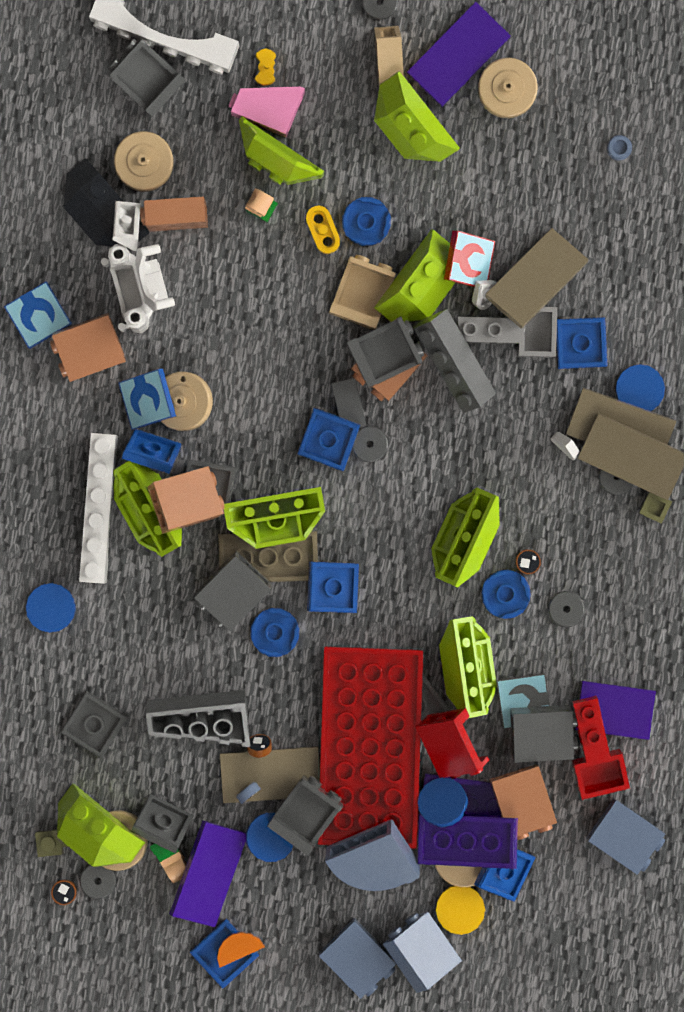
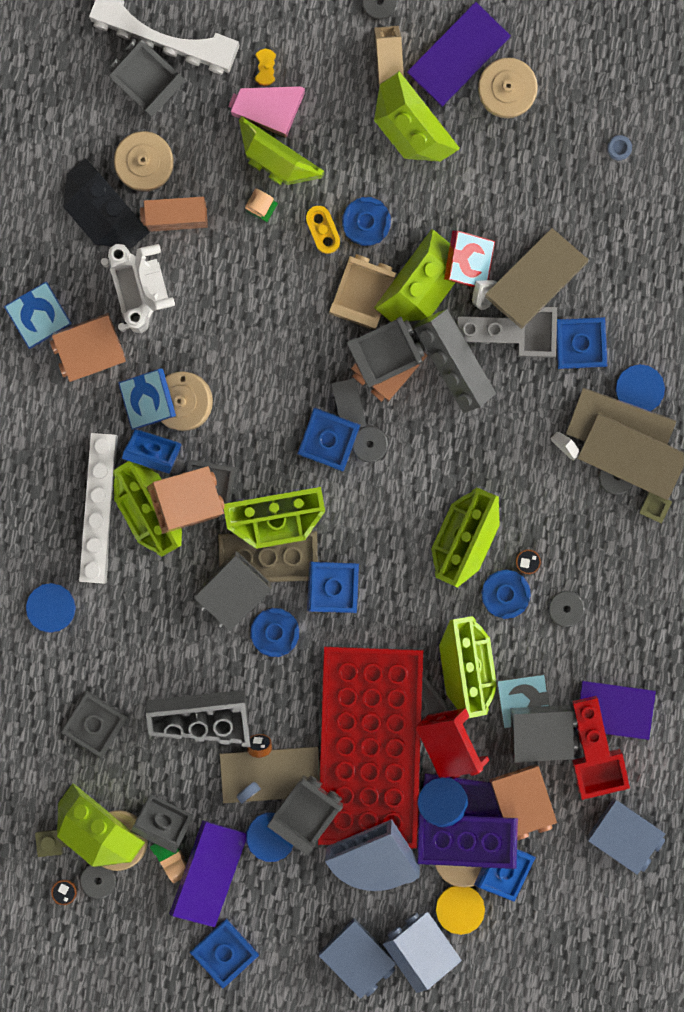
(126, 224): white slope -> none
(238, 946): orange tile -> none

